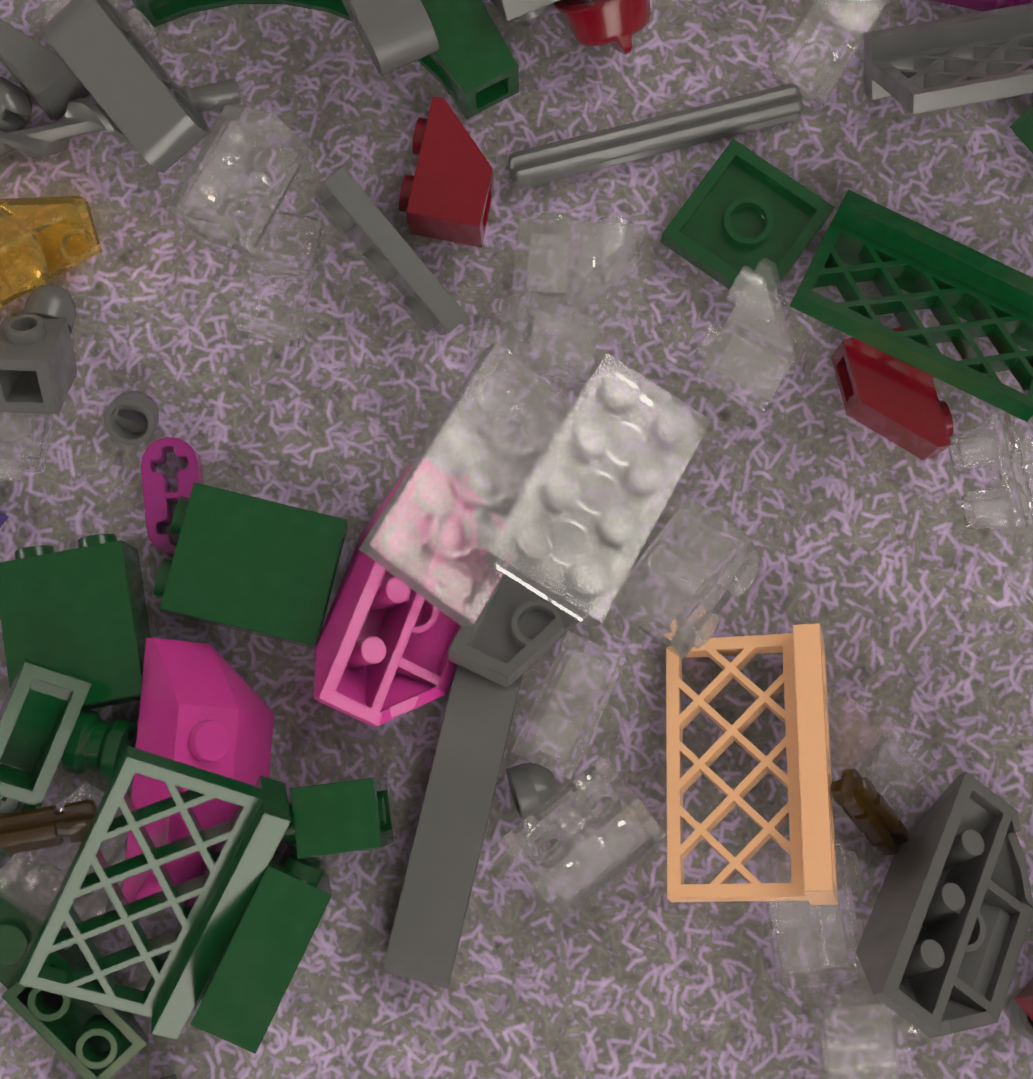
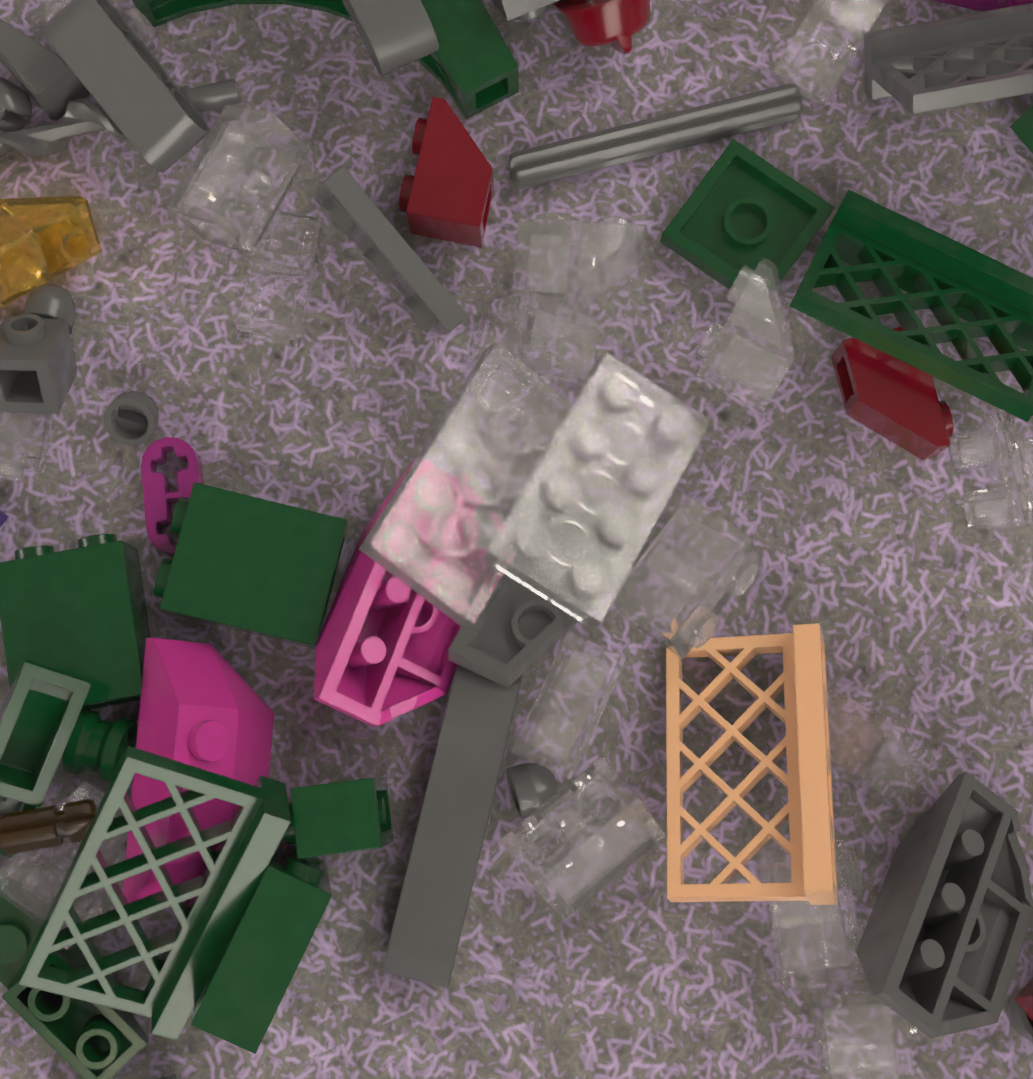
(869, 811): dark brown axle -> none

